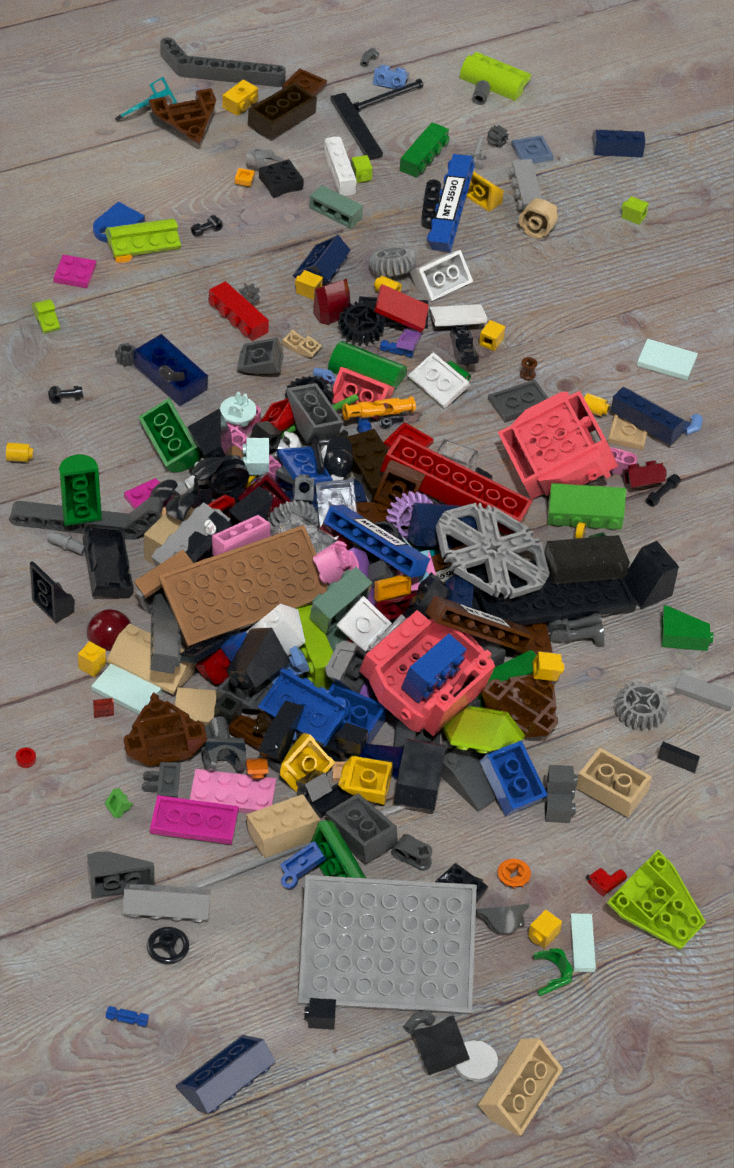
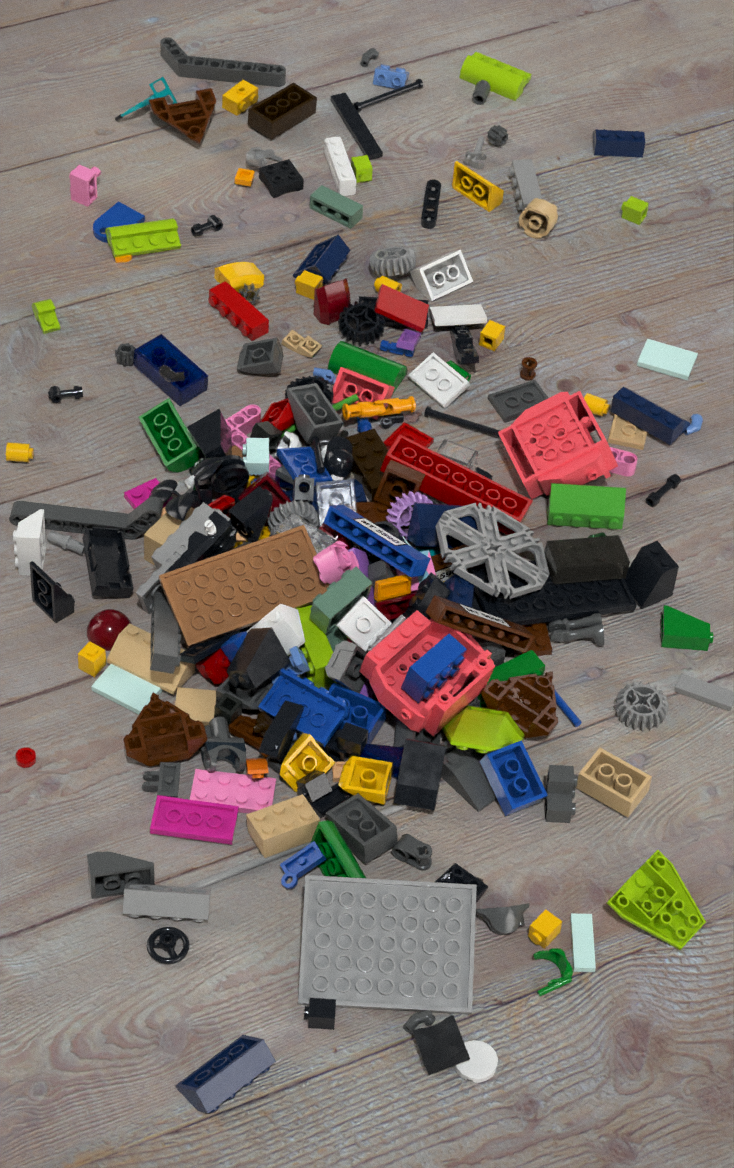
(30, 542): none -> white slope
(74, 271): dark pink plate -> none
(80, 489): green brick -> none
(84, 184): none -> bright pink brick
(103, 707): clear red tile -> none
(118, 803): bright green tile -> none
(127, 1016): blue axle -> none
(150, 582): medium nougat tile -> none
(238, 410): light aqua plate -> none
(239, 273): none -> yellow slope
(240, 535): bright pink brick -> none
(307, 81): reddish brown plate -> none
(424, 149): green brick -> none
(451, 202): blue brick -> none
(462, 422): none -> black bar
(510, 866): orange gear -> none
(521, 1086): tan slope -> none
(532, 148): sand blue tile -> none
(547, 666): yellow brick -> none
(567, 710): none -> blue bar
(580, 530): yellow tile -> none
(603, 882): red piece -> none
(644, 475): dark red brick -> none
(678, 757): black tile -> none

